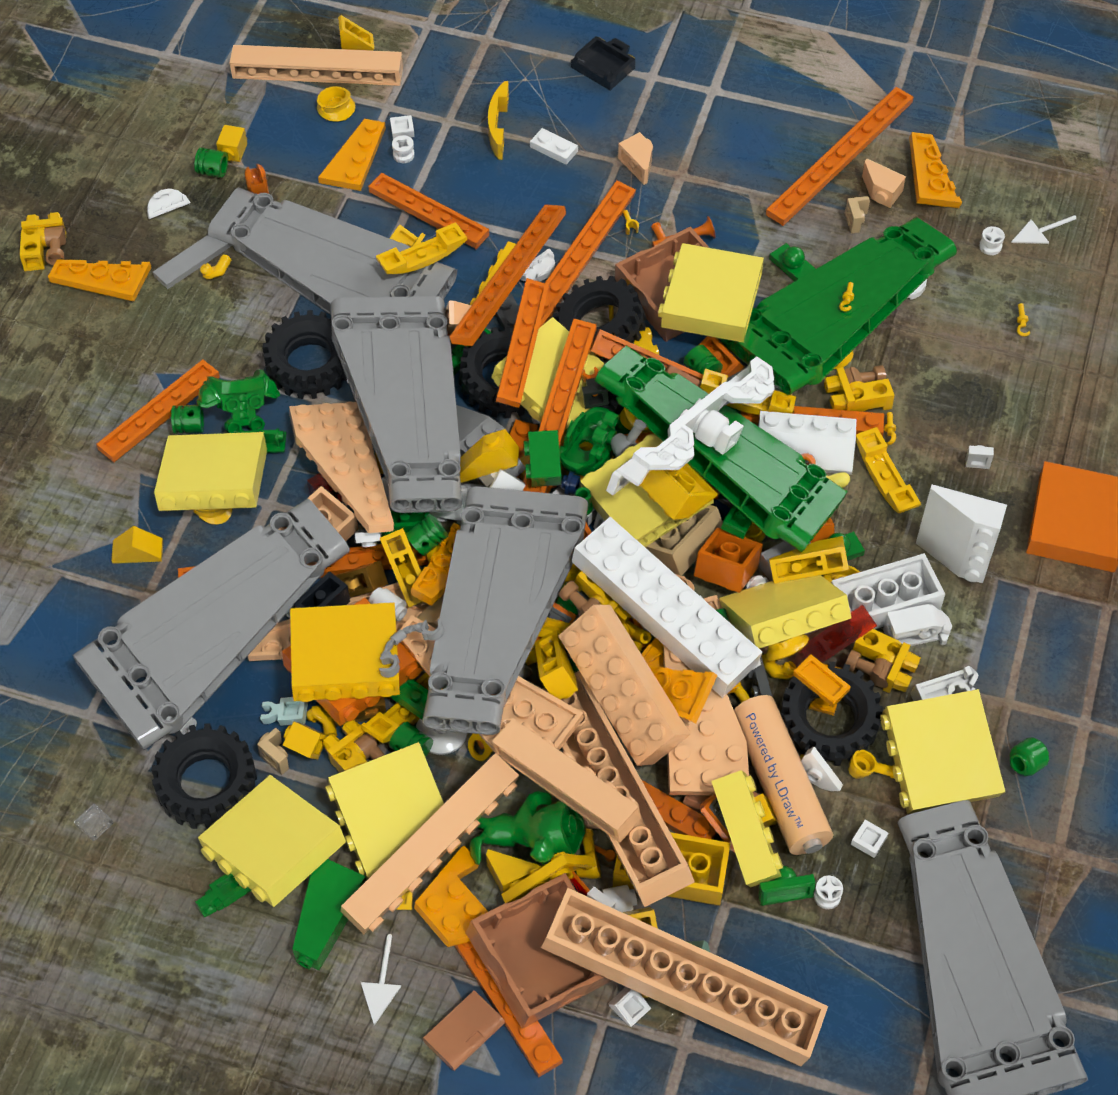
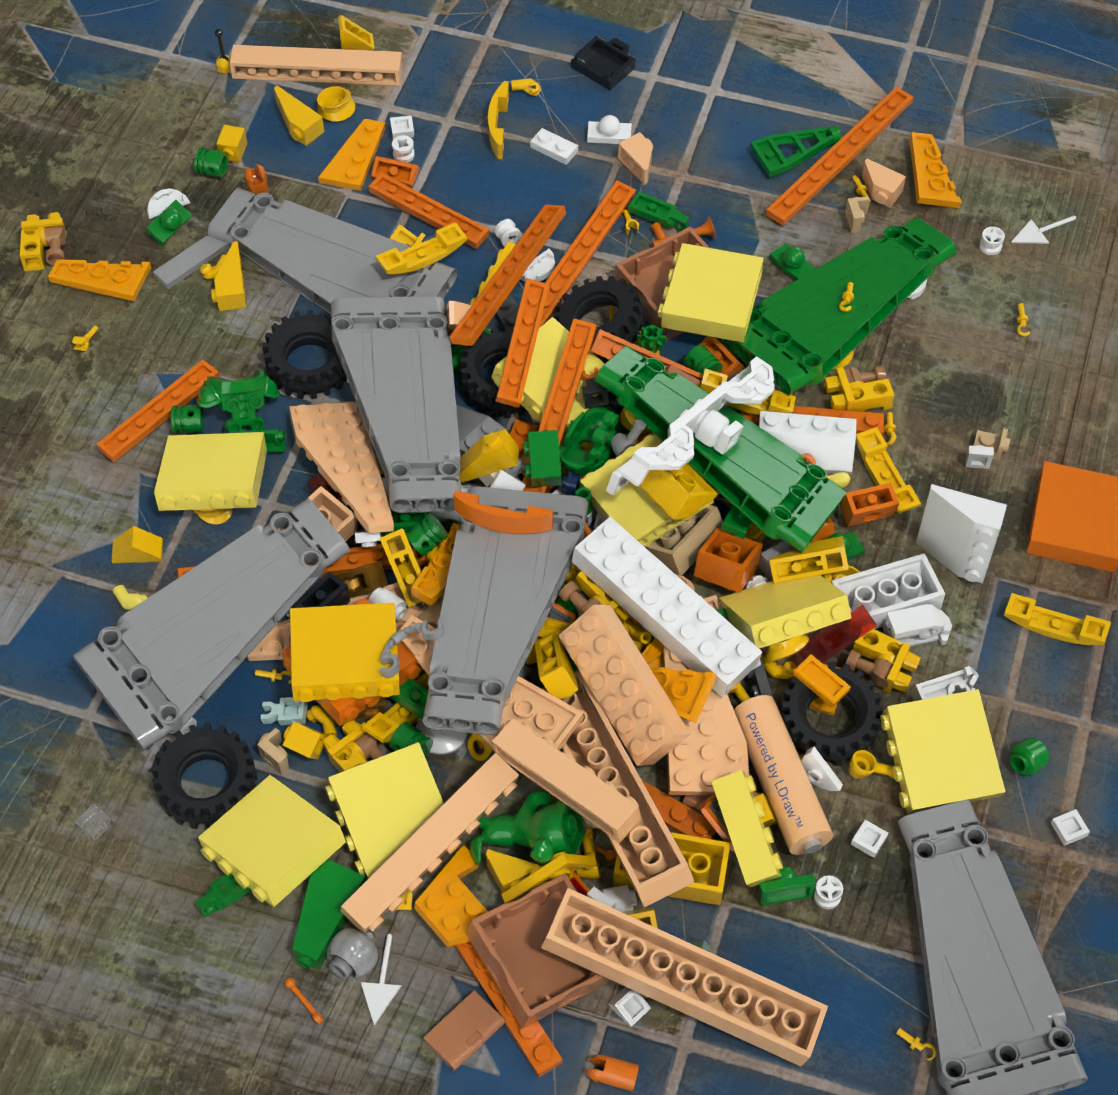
(82, 343): none -> yellow hand
(128, 600): none -> light yellow arm
(168, 222): none -> green tile
(223, 60): none -> hinge
(229, 282): none -> yellow slope
(273, 675): none -> yellow hand
(290, 984): none -> orange hinge
(300, 120): none -> yellow slope
(352, 951): none -> light grey plant
(398, 170): none -> orange slope
(502, 520): none -> orange slope
(507, 232): none -> white wheel
(527, 85): none -> yellow arm
(608, 131): none -> white tile
(615, 1073): none -> orange piece
(651, 338): none -> green gear
(658, 211): none -> green hinge
(773, 160): none -> green plate
(861, 189): none -> yellow hand
(869, 504): none -> orange brick
(915, 1043): none -> yellow hand
(998, 442): none -> tan bracket
(1055, 624): none -> yellow slope
(1070, 827): none -> white plate

